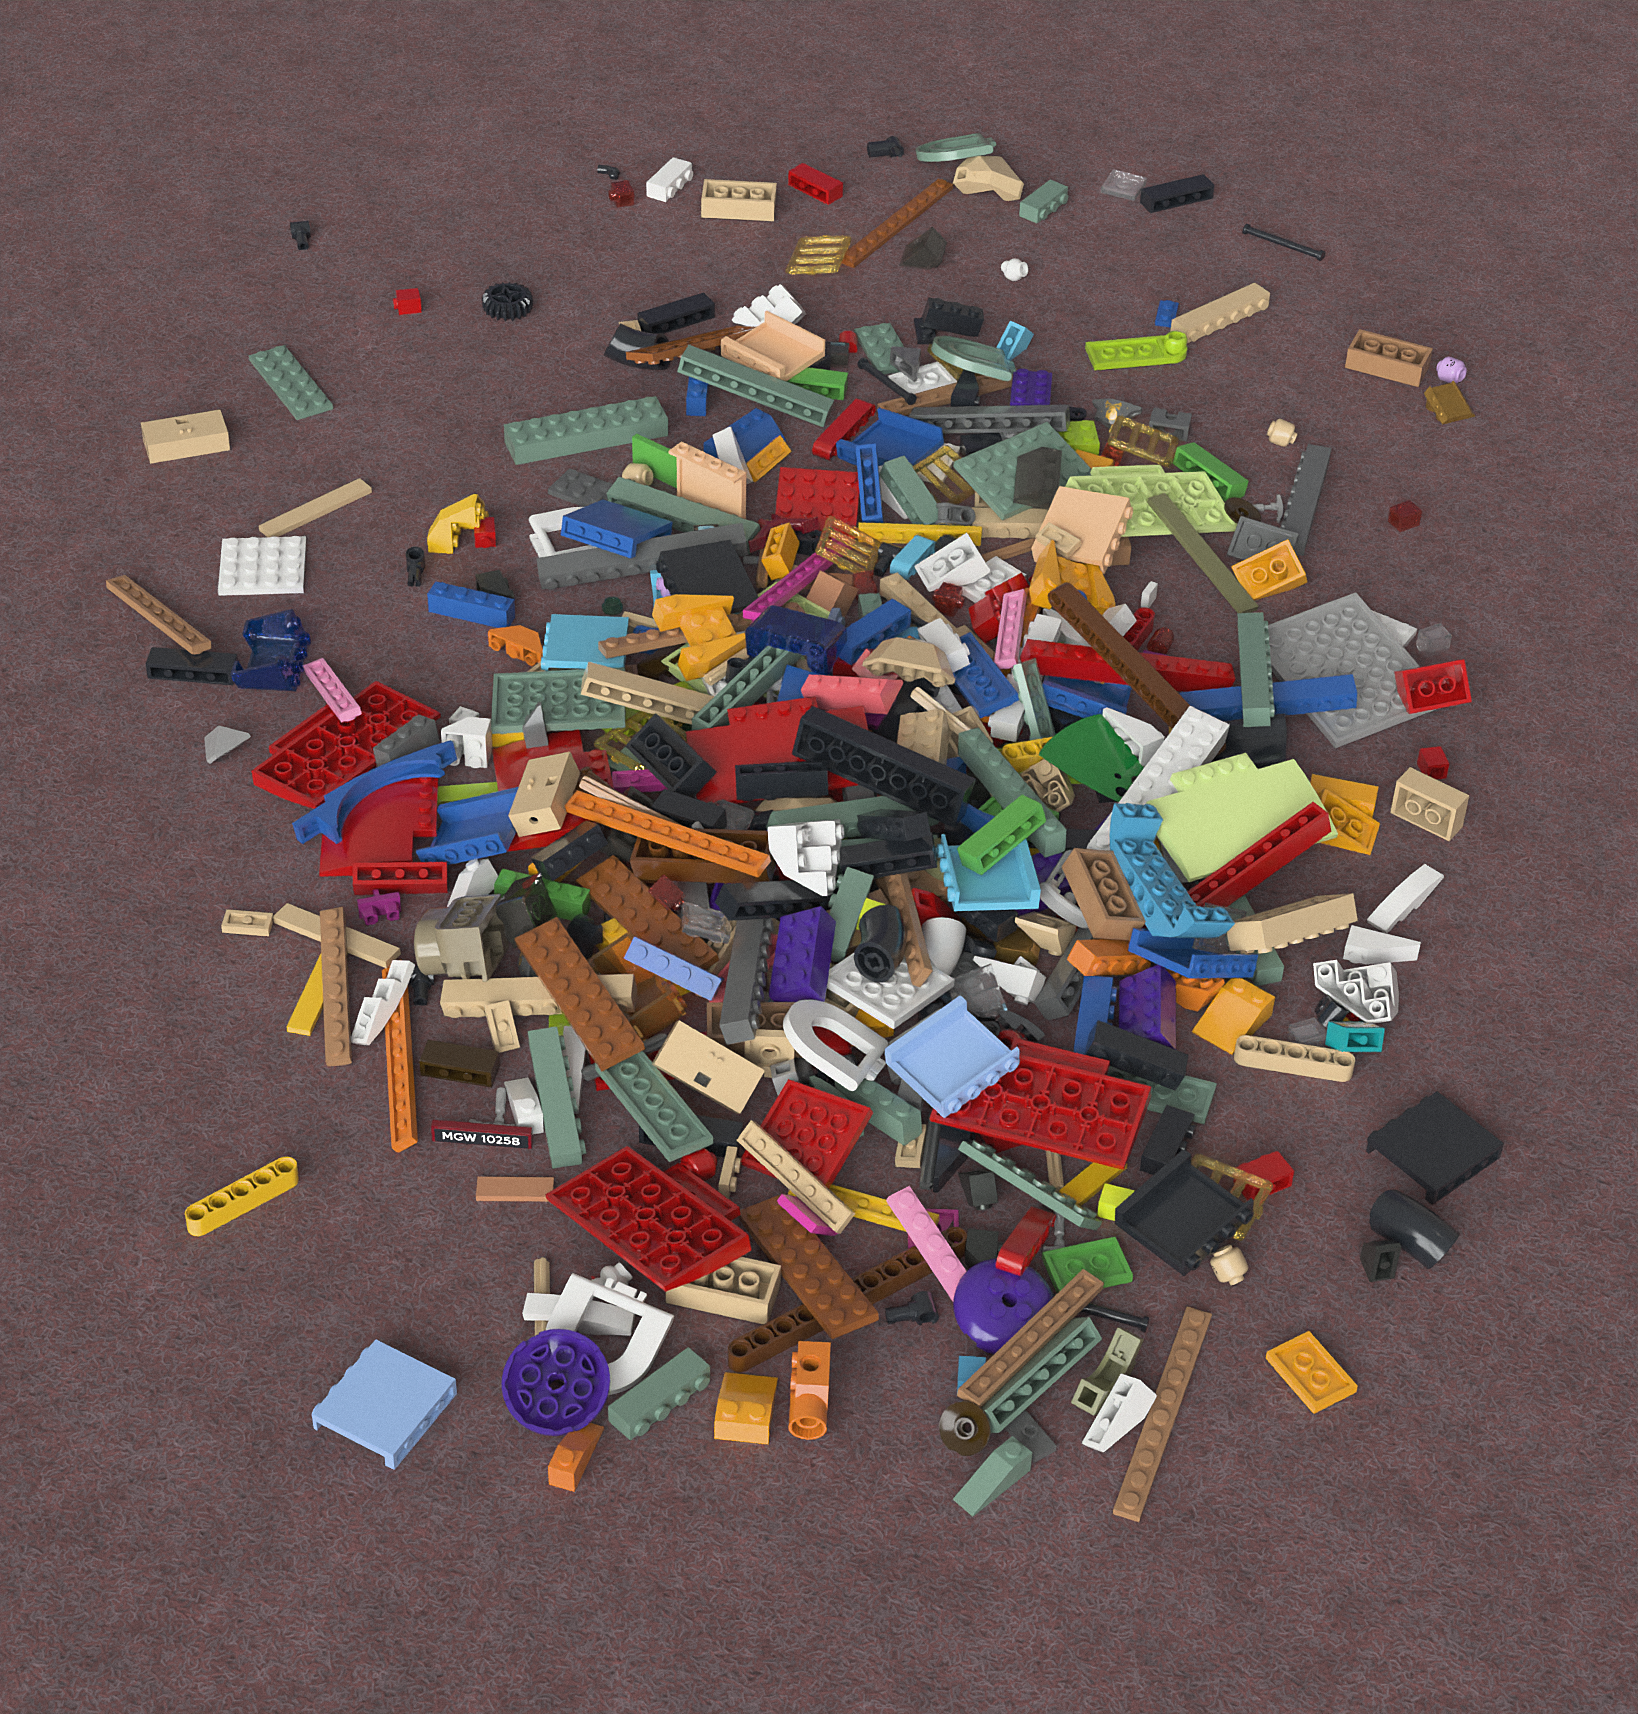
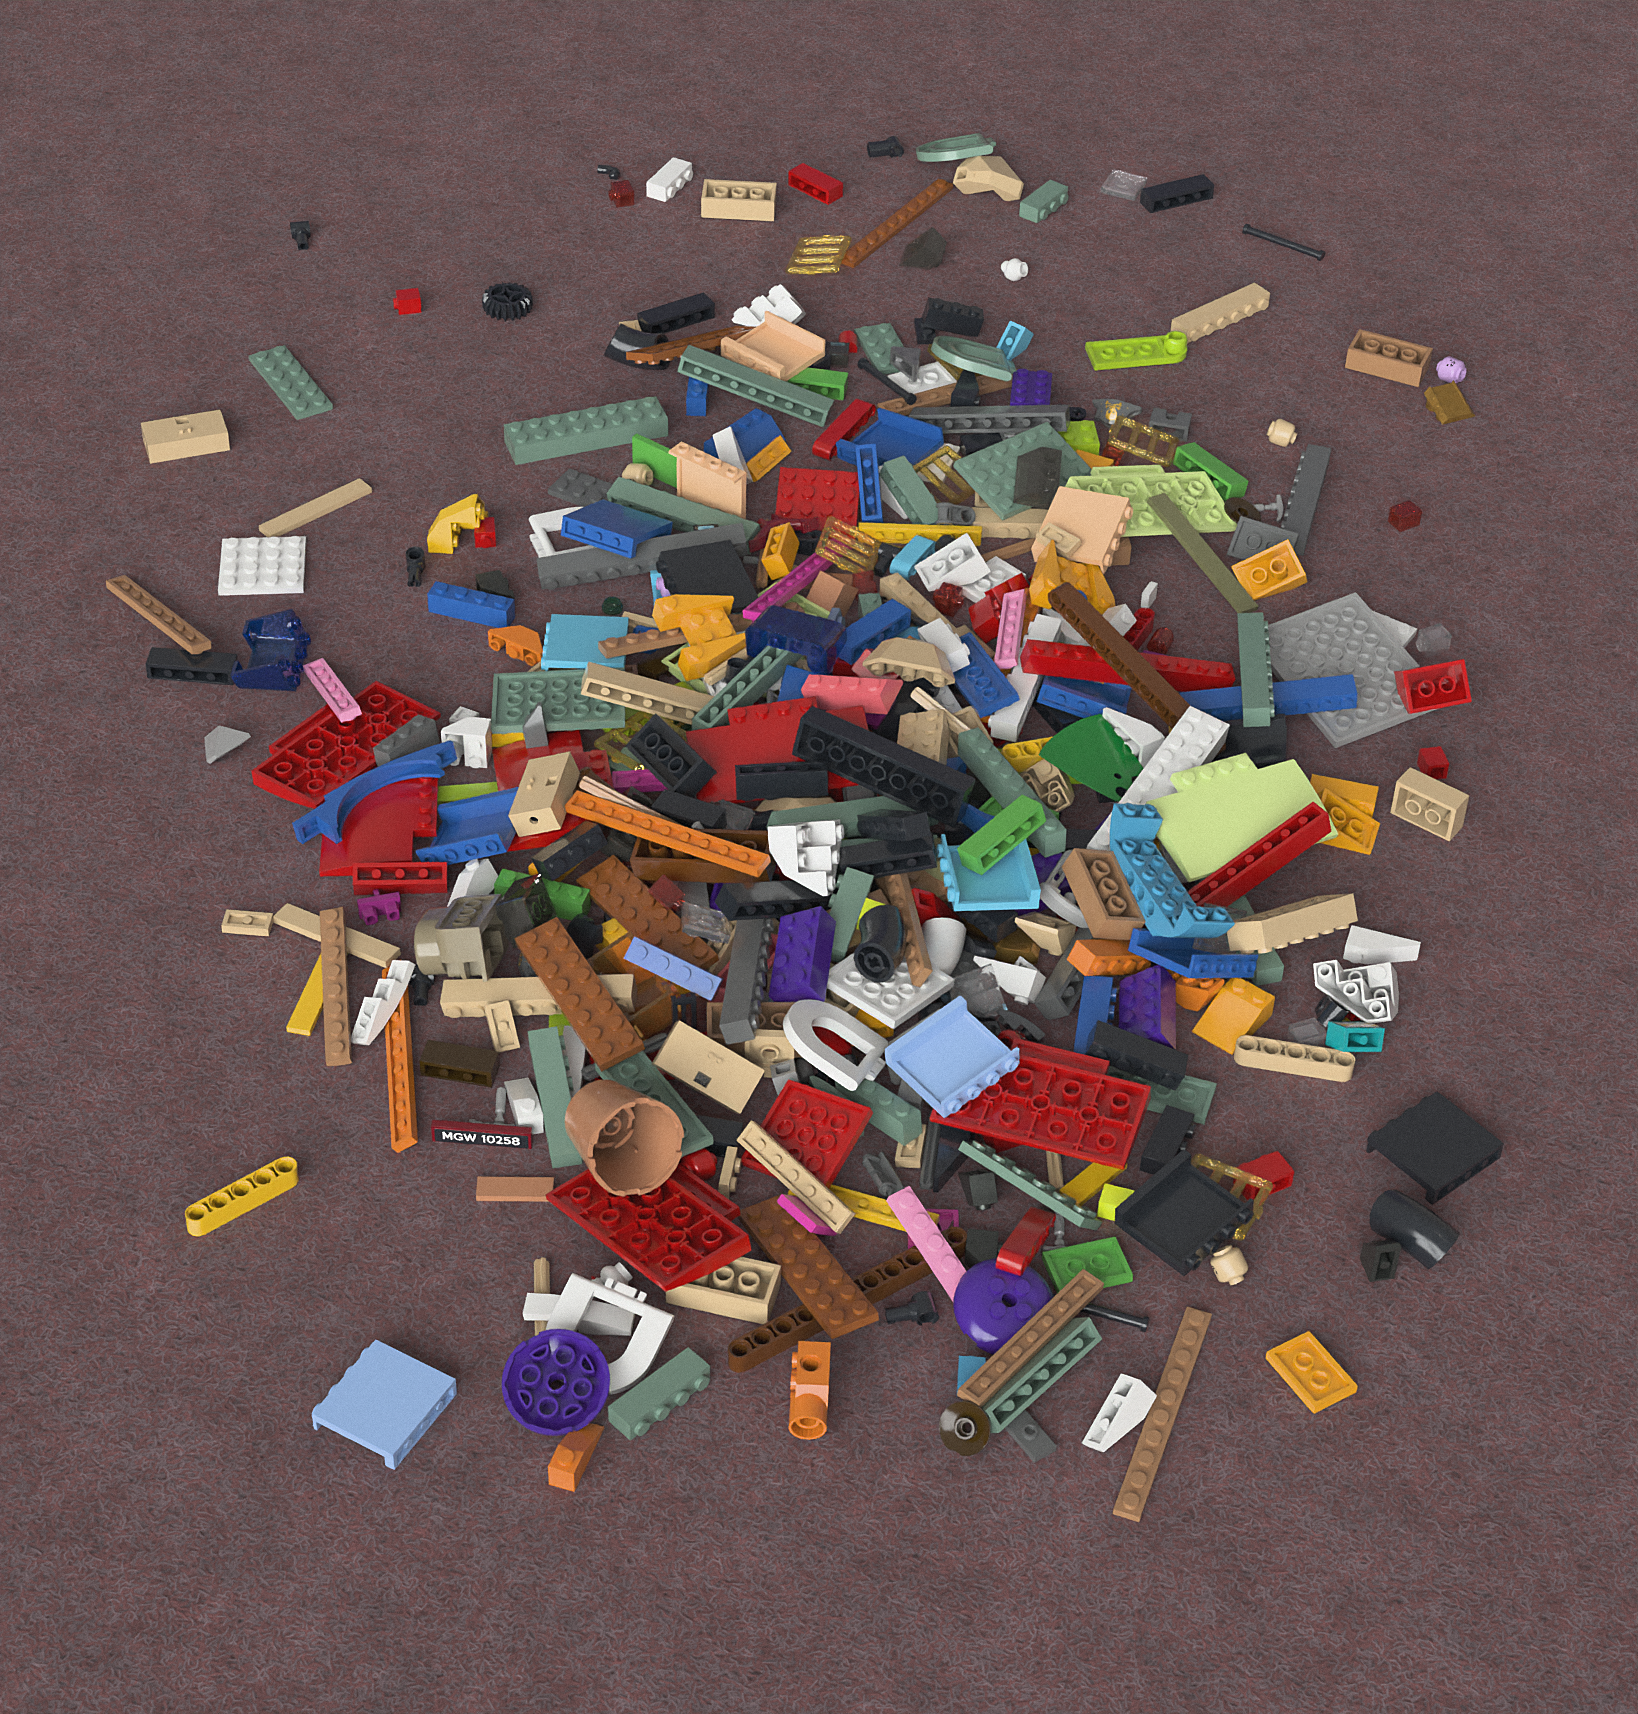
(624, 1137): none -> nougat cone
(683, 1000): none -> black tile
(745, 1408): light orange slope -> none
(882, 1174): none -> dark grey hinge
(995, 1476): sand green slope -> none
(1033, 699): sand green plate -> none
(1118, 1360): olive arch -> none
(1166, 312): blue plate -> none
(1404, 898): white slope -> none

